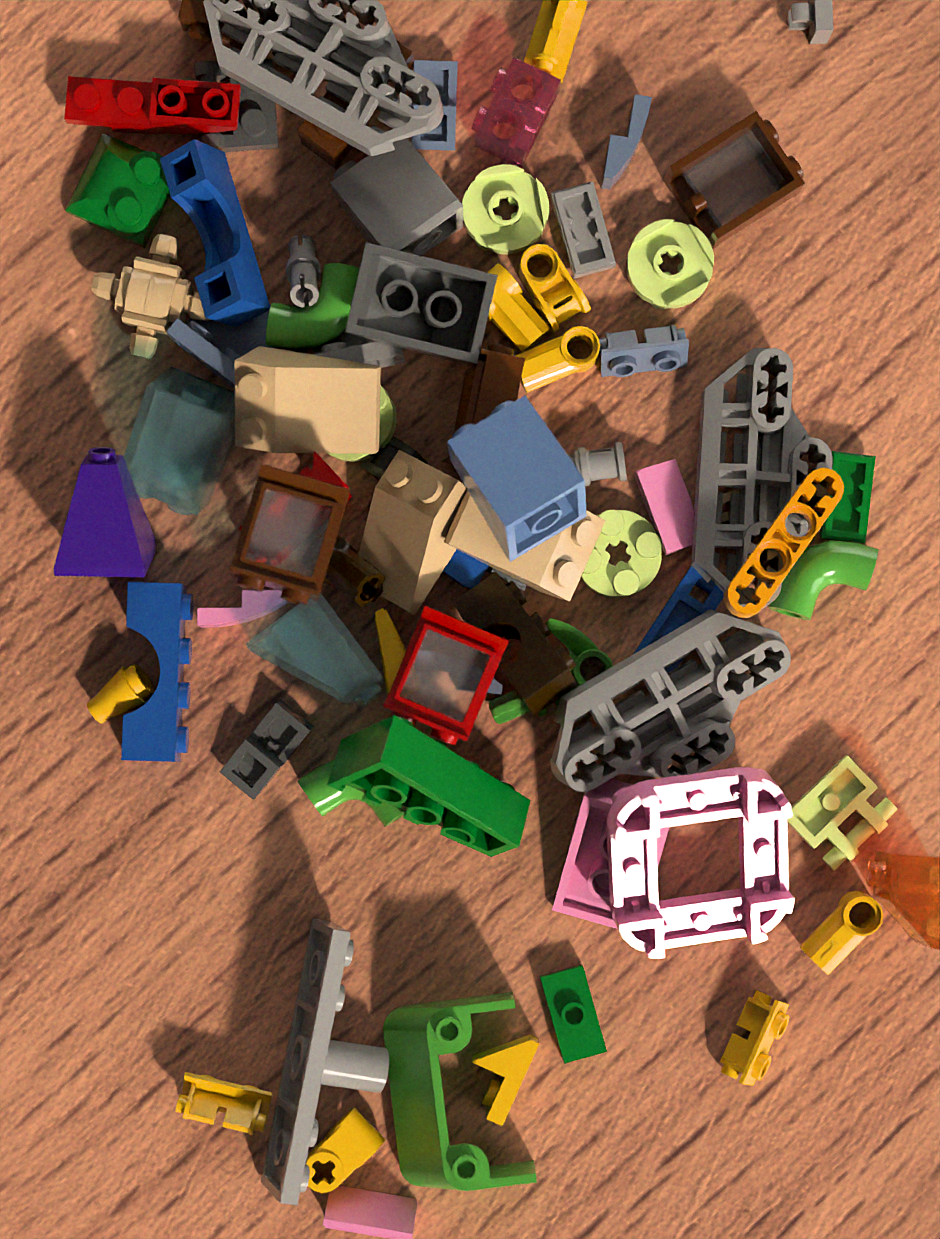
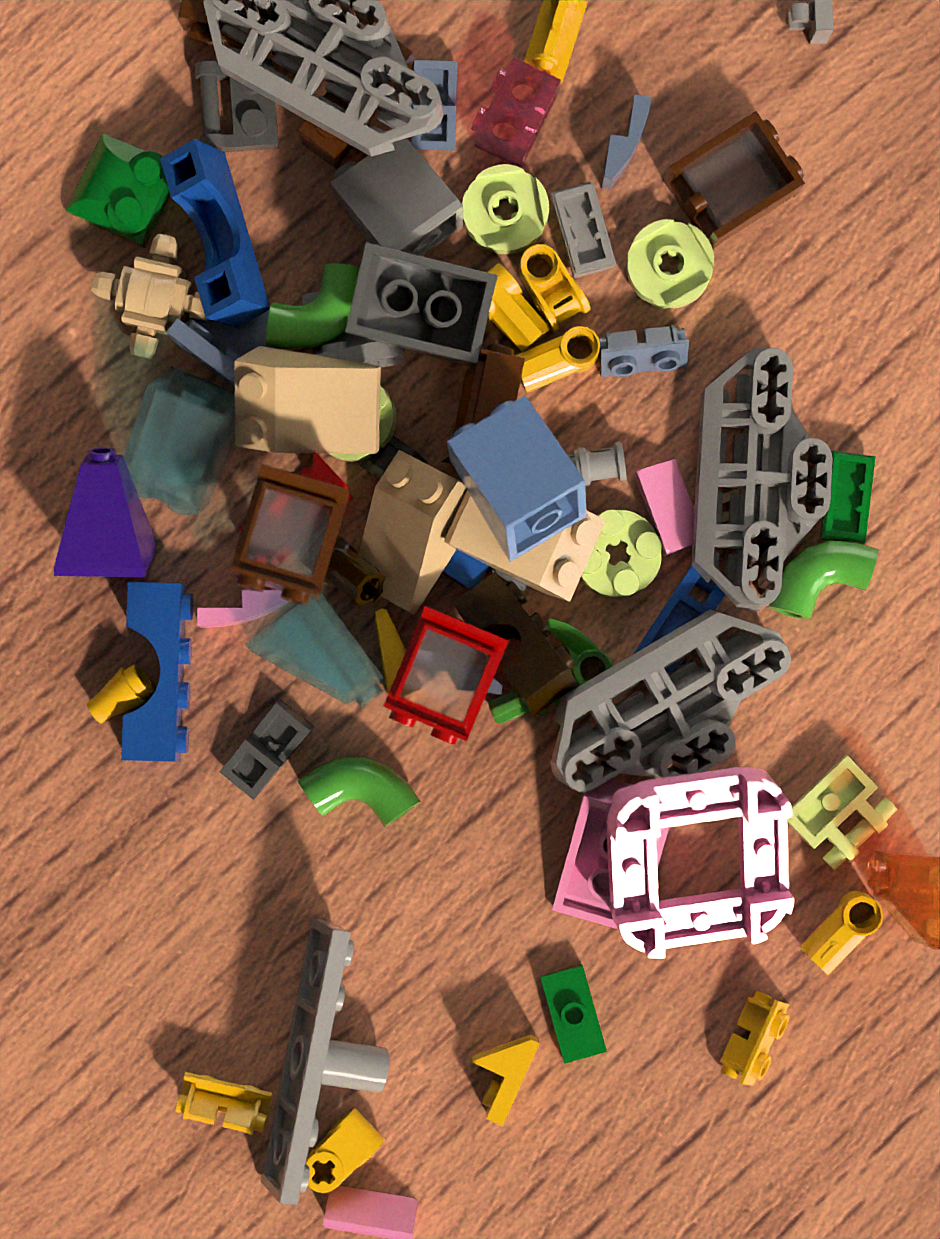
(153, 106): red slope -> none
(303, 270): light grey pin -> none
(414, 1041): bright green windscreen -> none
(431, 784): green wedge -> none
(782, 541): light orange beam -> none

